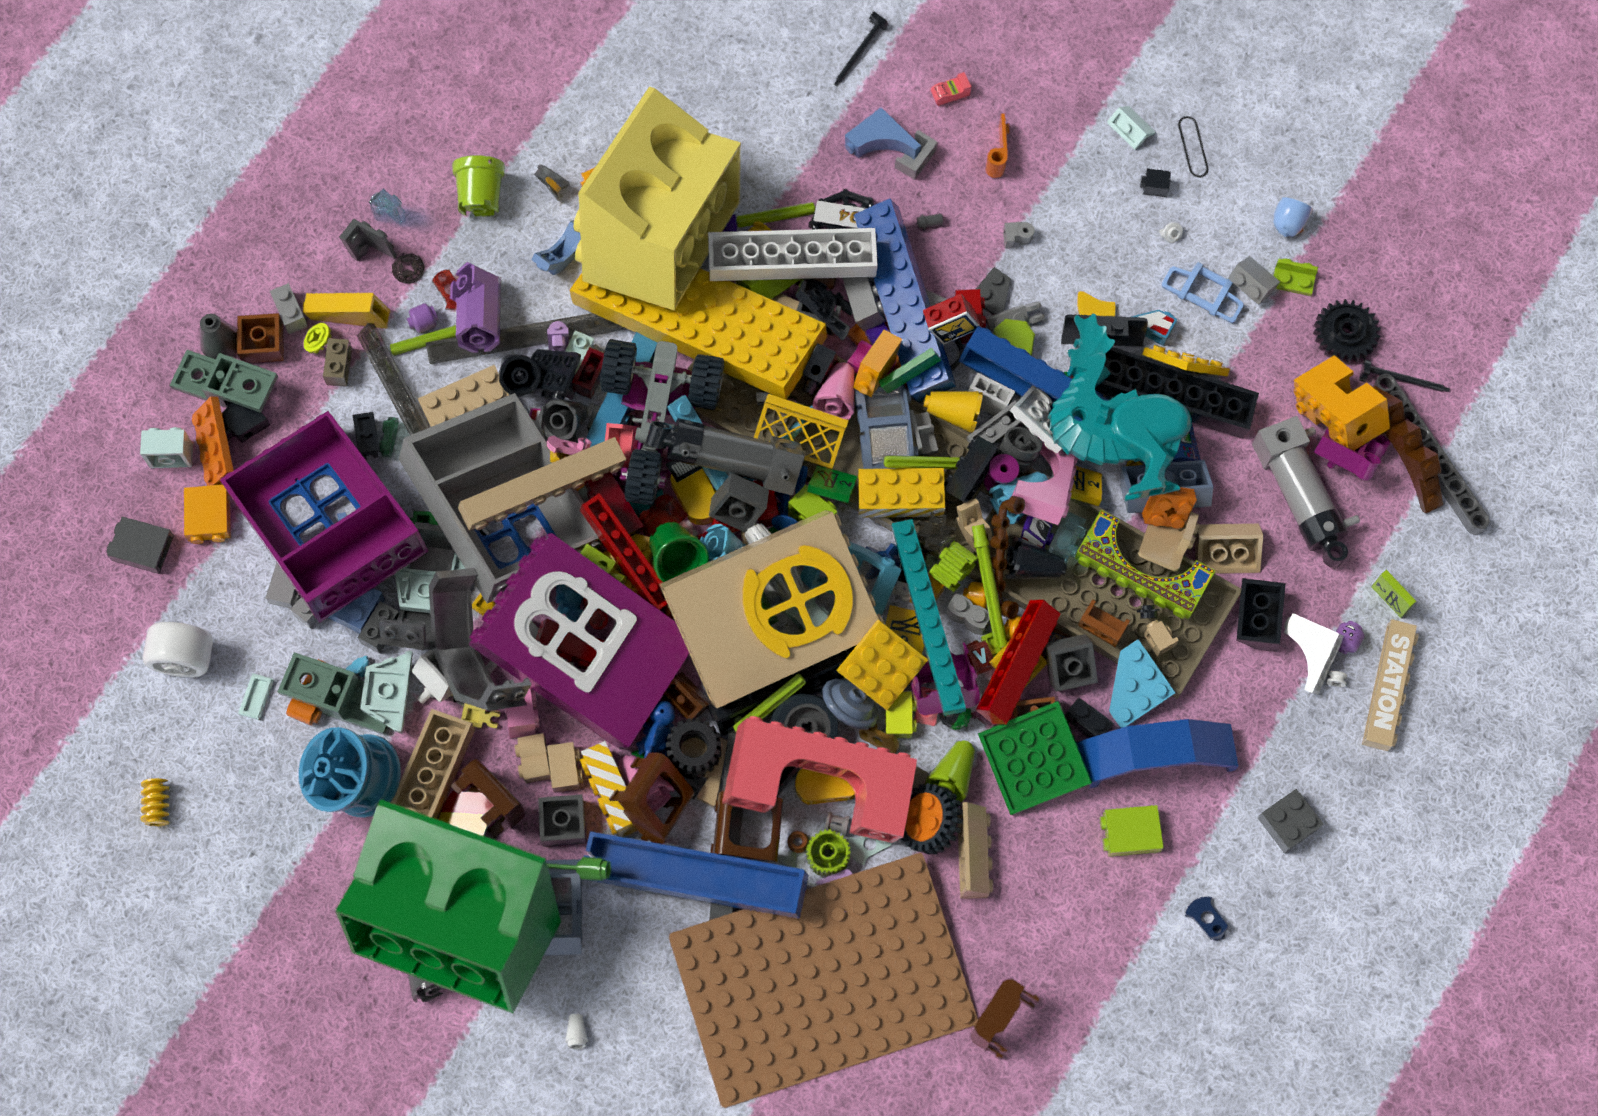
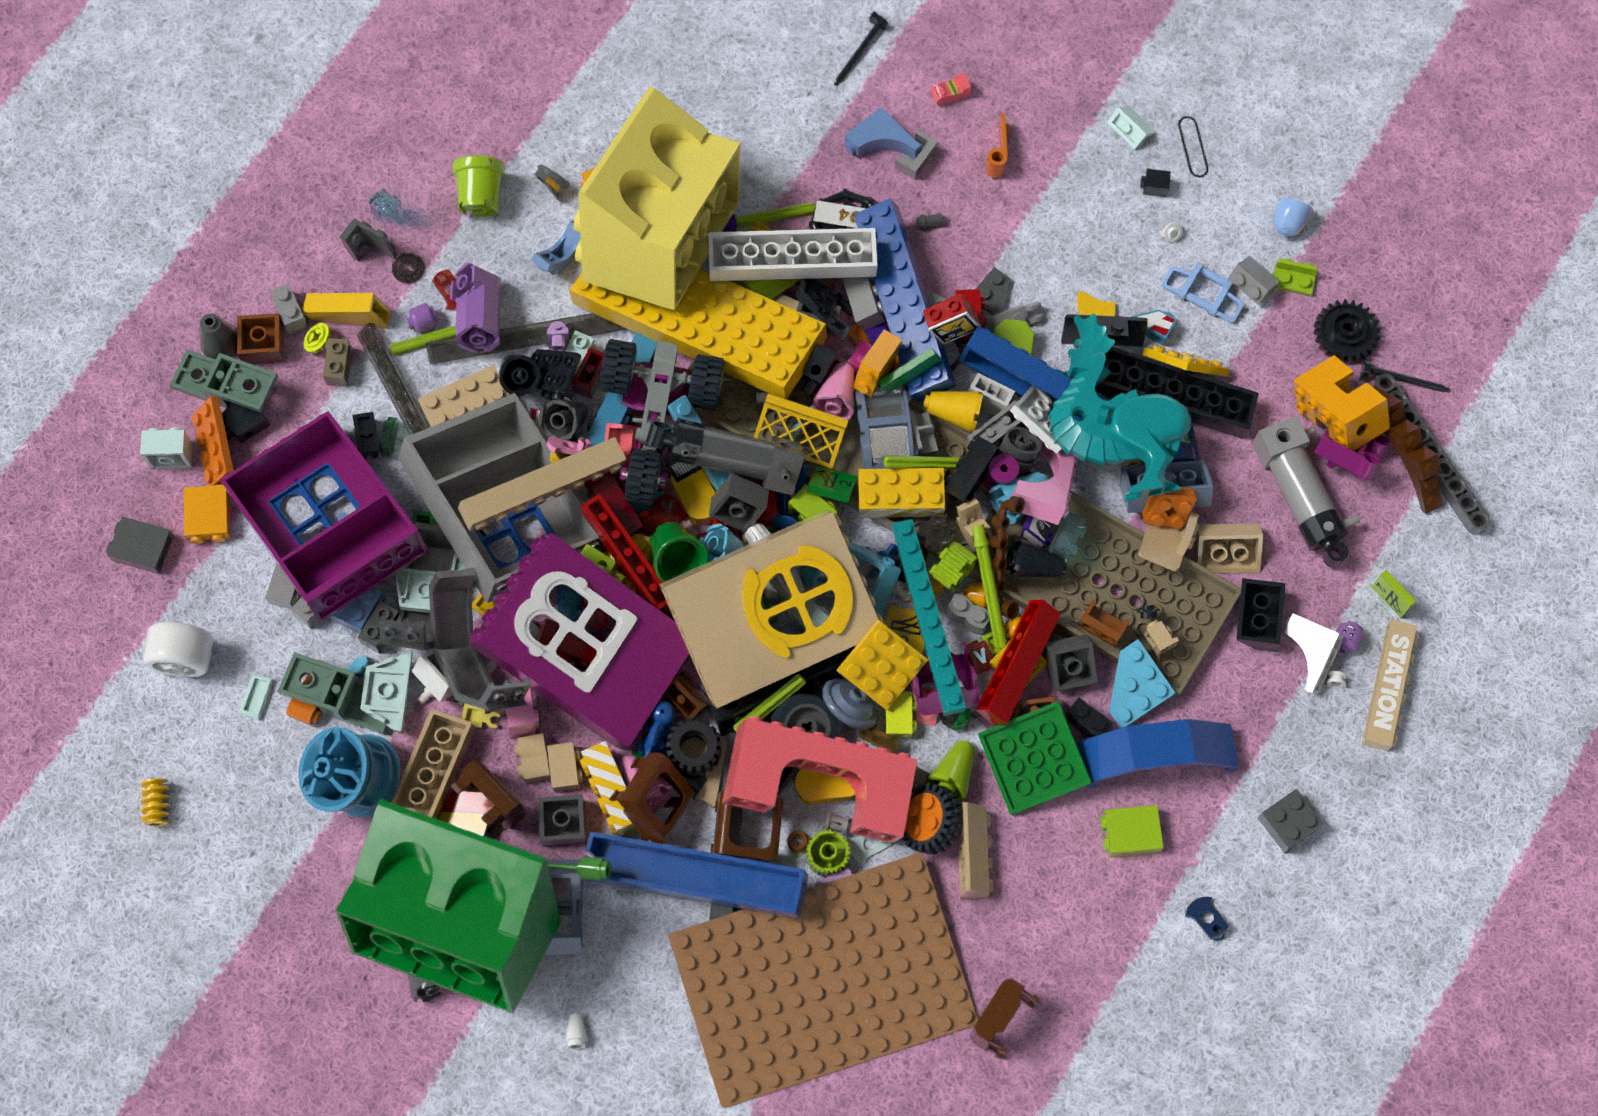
(1017, 232): light grey leg -> none
(1087, 486): yellow tile -> none
(1176, 593): arch -> none

